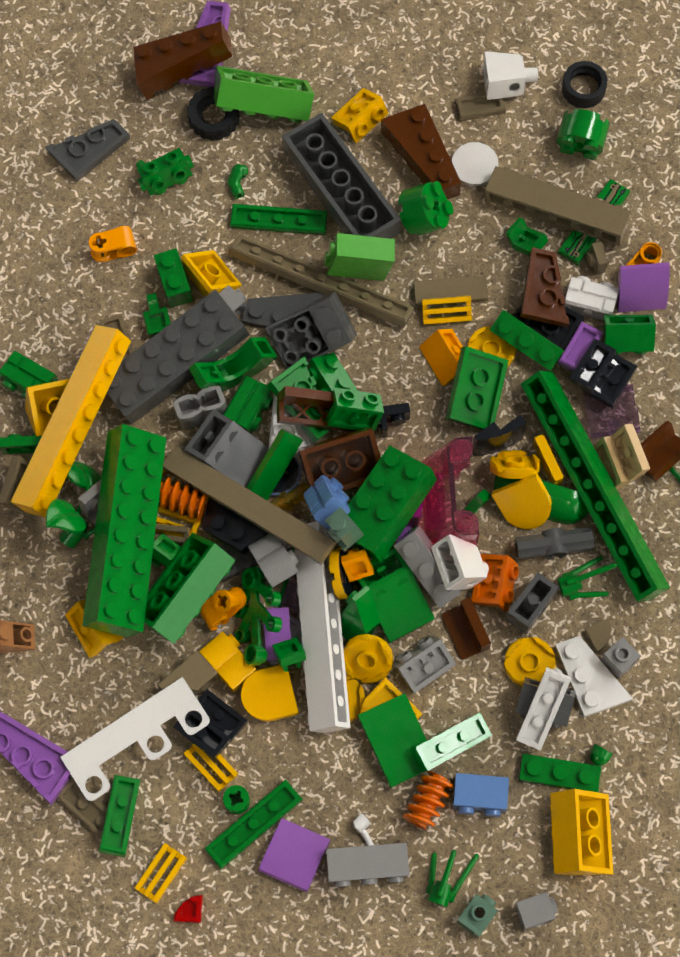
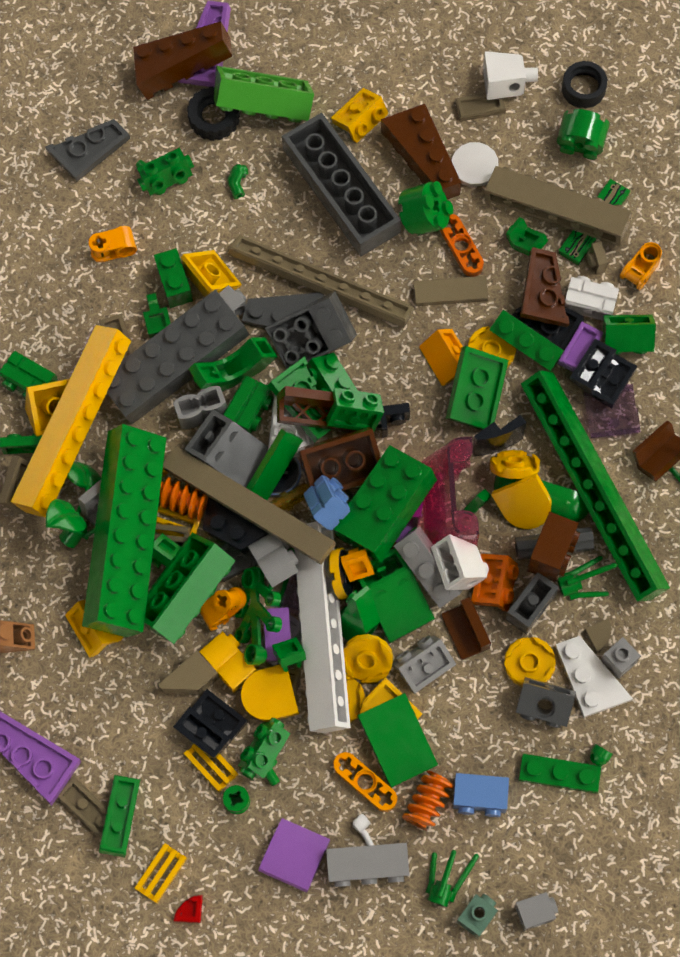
(134, 726): white piece -> none
(253, 824): green tile -> none
(261, 755): none -> green brick
(278, 219): green tile -> none
(343, 529): sand green brick -> none
(345, 774): none -> light orange beam
(360, 257): bright green brick -> none
(452, 742): plate -> none
(462, 235): none -> orange beam
(468, 308): yellow tile -> none
(543, 708): white piece -> none
(548, 460): yellow tile -> none
(553, 544): none -> reddish brown brick
(581, 833): yellow slope -> none
(622, 456): tan slope -> none
(643, 287): medium lavender slope -> none

